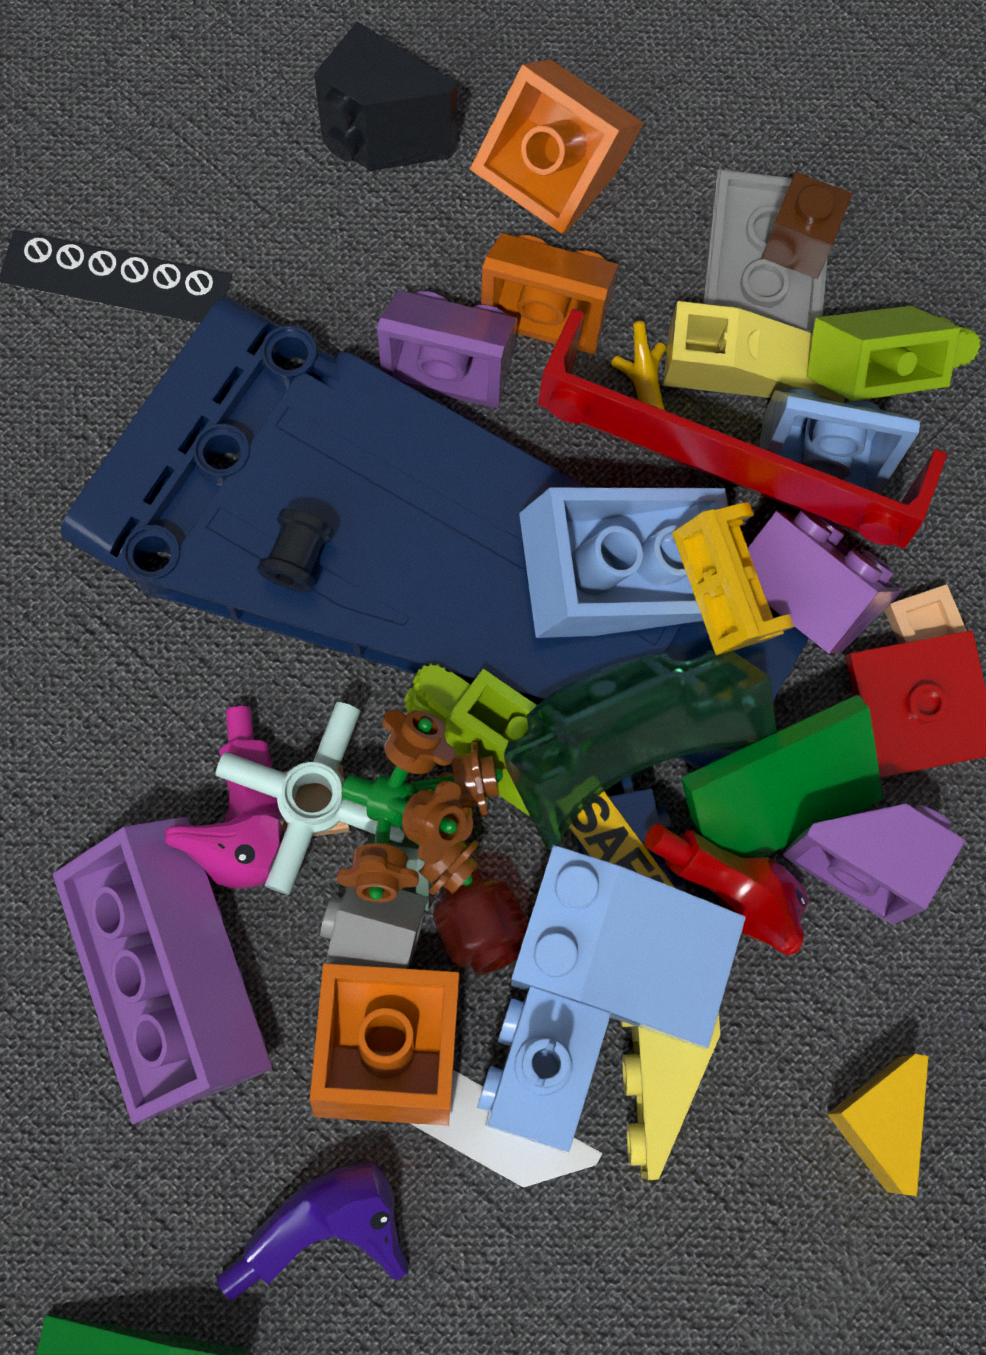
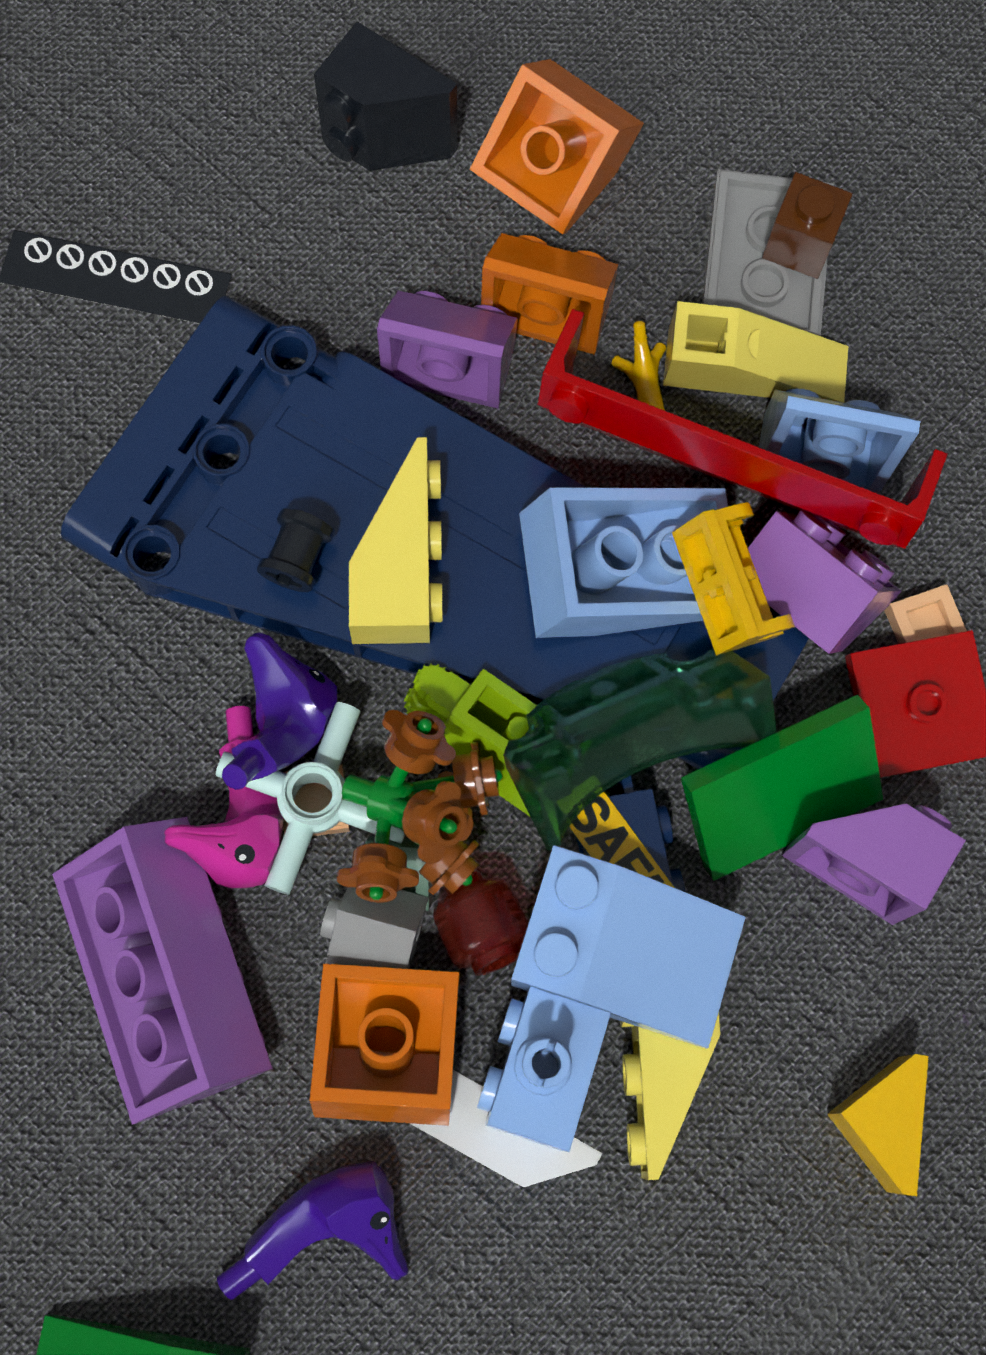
(290, 712): none -> dark purple animal
(391, 564): none -> light yellow slope
(748, 886): red animal -> none
(888, 352): lime hinge -> none

